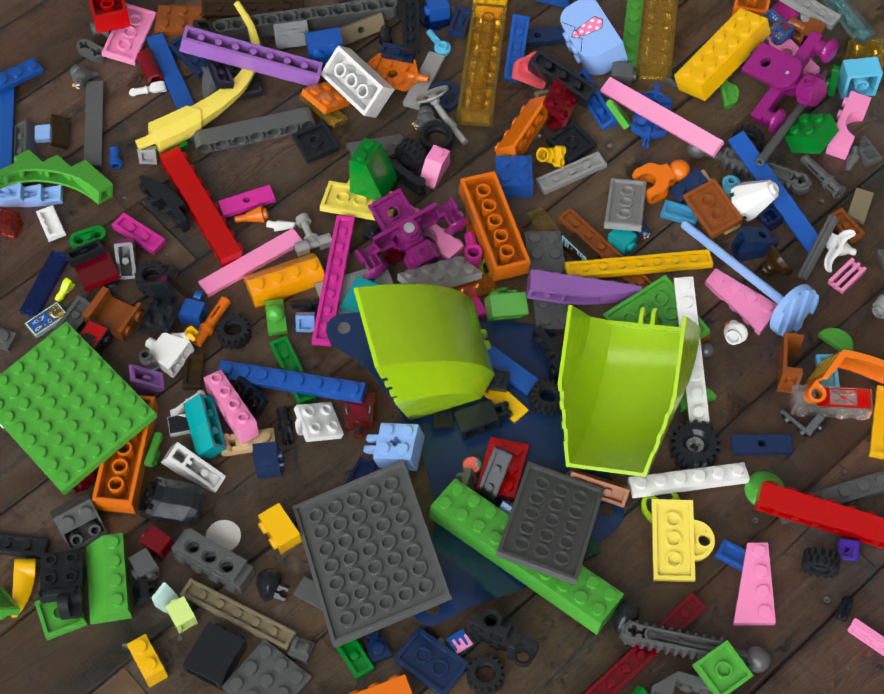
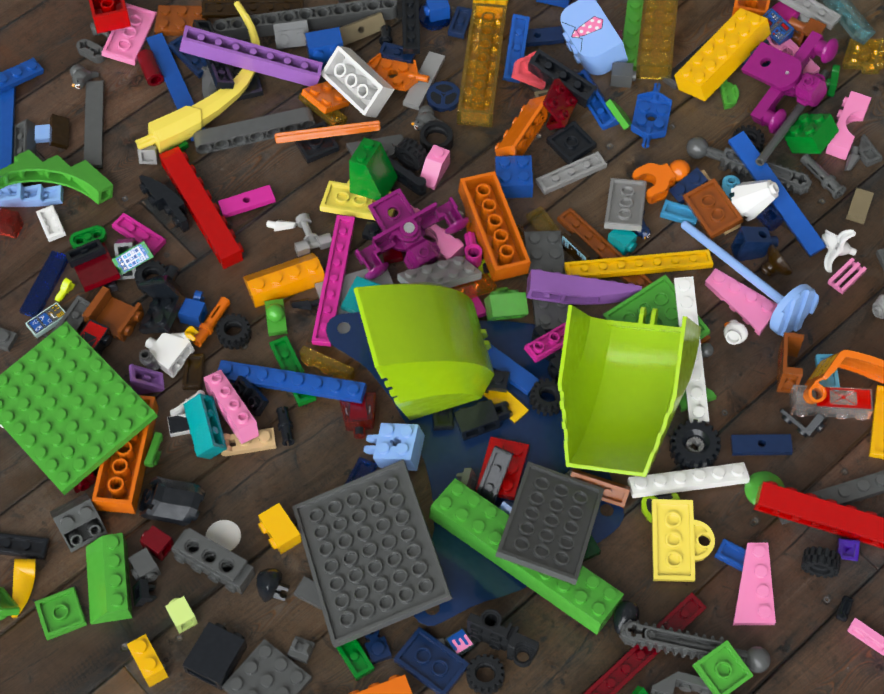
(63, 581): black plate -> none
(115, 158): blue pin -> none
(132, 257): none -> tile
(155, 87): white piece -> none
(163, 597): light aqua slope -> none
(192, 467): white slope -> none
(238, 614): dark tan tile -> none
(249, 263): bright pink tile -> none
(258, 214): orange cone -> none
(268, 460): dark blue brick -> none
(305, 321): medium blue tile -> none
(317, 422): white plate -> none
(326, 364): none -> clear yellow plate
(329, 131): none -> orange axle
(434, 98): light grey dish -> none
(440, 47): medium azure plate -> none
(474, 463): tile -> none
(546, 343): none -> dark pink tile
(552, 155): yellow plate -> none
(662, 117): bright pink tile -> none
(817, 247): dark grey axle -> none
(836, 338): bright green tile -> none
(846, 222): dark orange plate -> none
(859, 76): medium azure brick -> none

